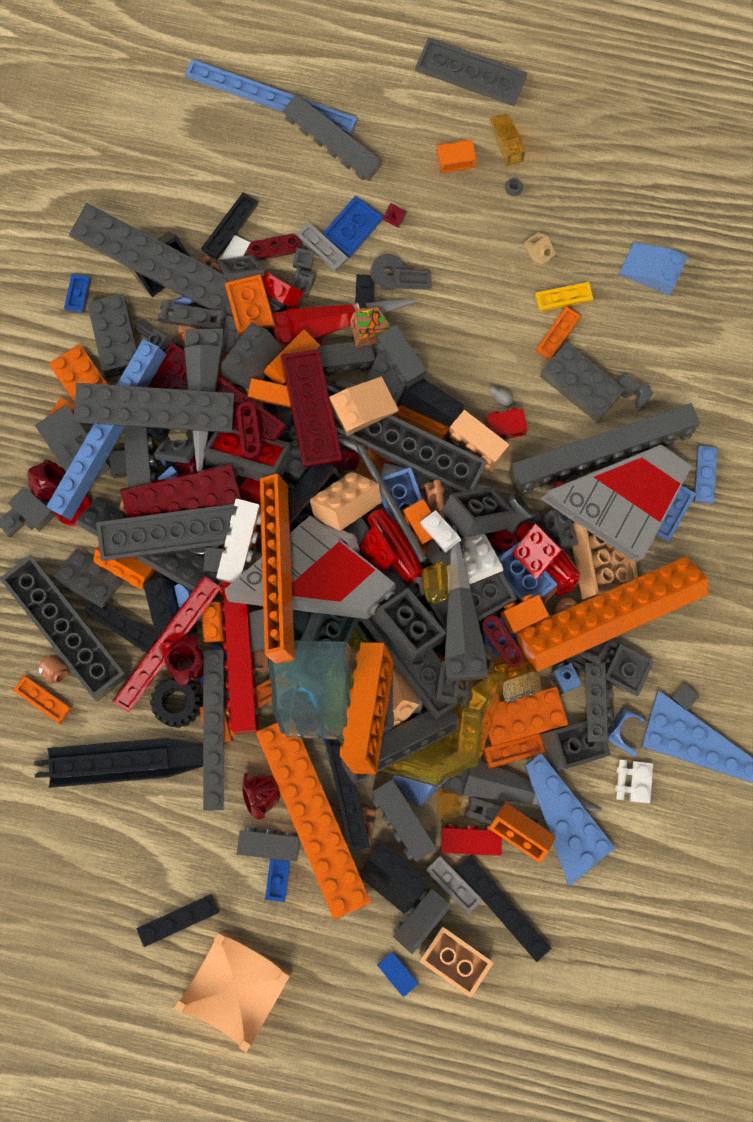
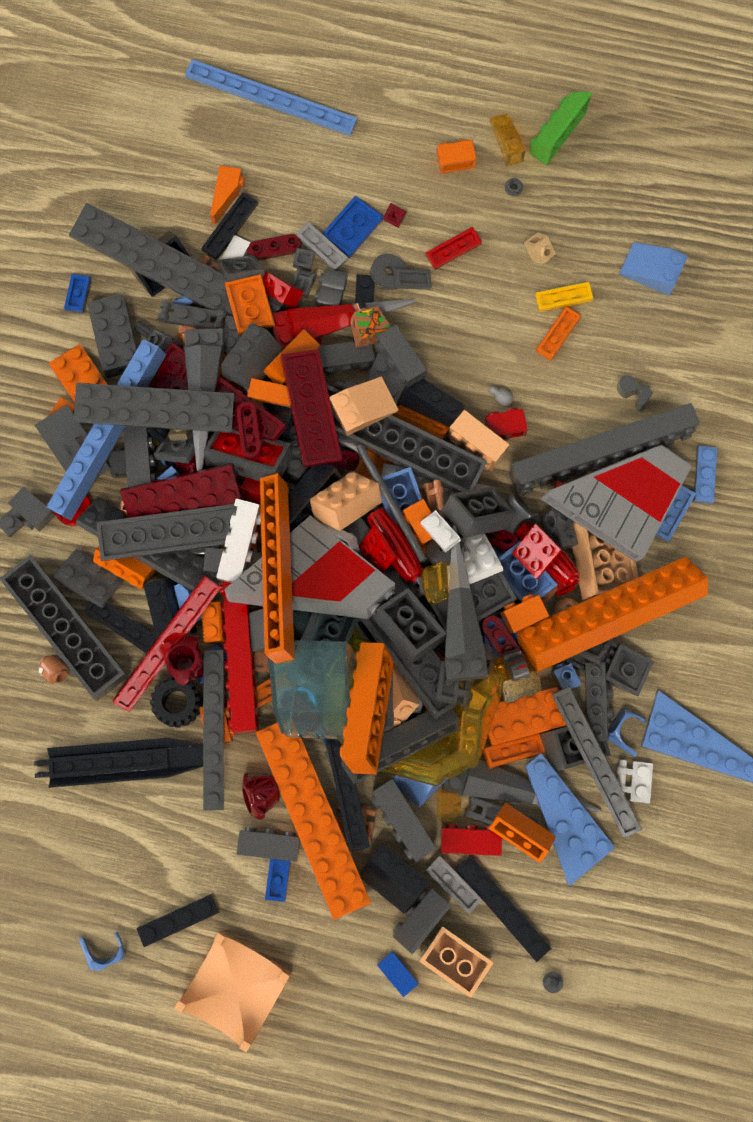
(42, 699): orange tile -> none
(45, 478): dark red piece -> none
(98, 964): none -> medium blue helmet
(227, 189): none -> orange slope
(332, 137): dark grey brick -> none
(332, 288): none -> dark grey brick
(453, 248): none -> red plate
(471, 71): dark grey plate -> none
(515, 665): none -> dark grey leg
(553, 982): none -> dark grey plate
(560, 126): none -> bright green slope
(582, 382): dark grey brick -> none
(596, 762): none -> dark grey plate
(685, 697): dark grey tile -> none

